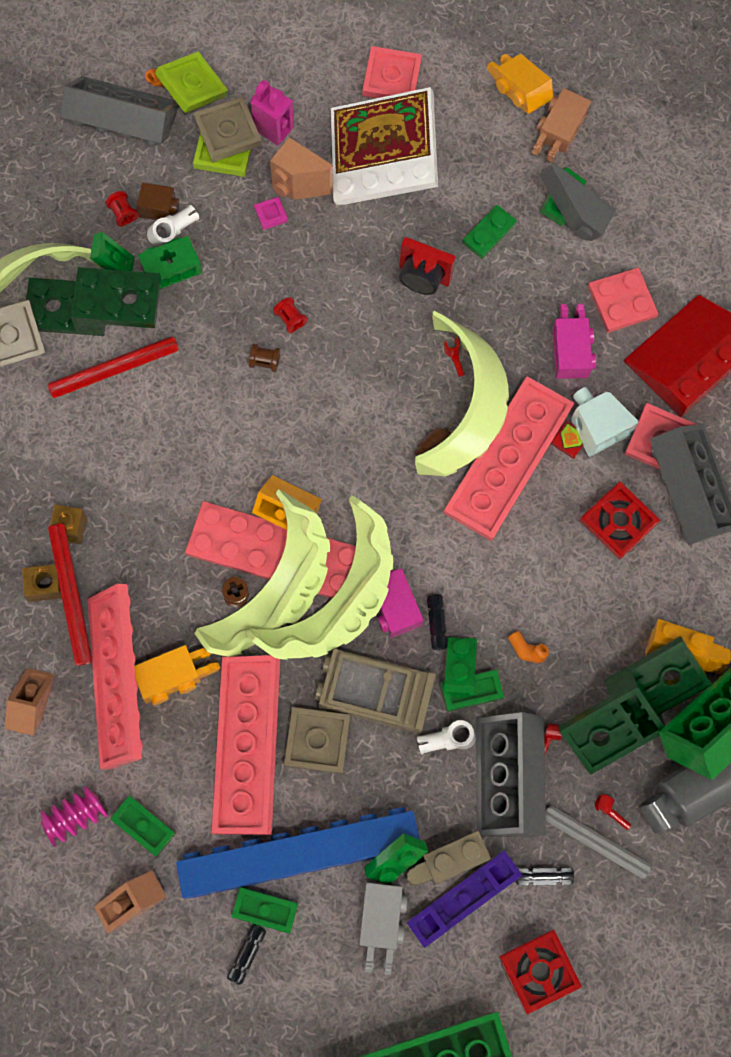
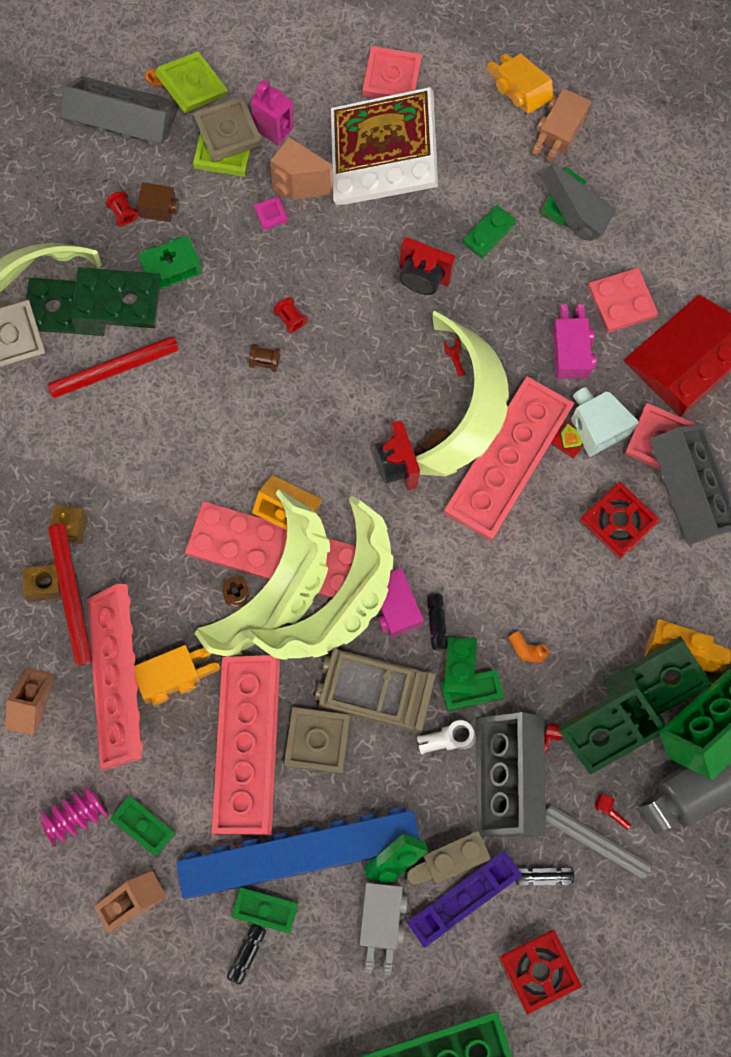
(110, 254): green plate -> none
(172, 225): white pin -> none
(396, 458): none -> red piece

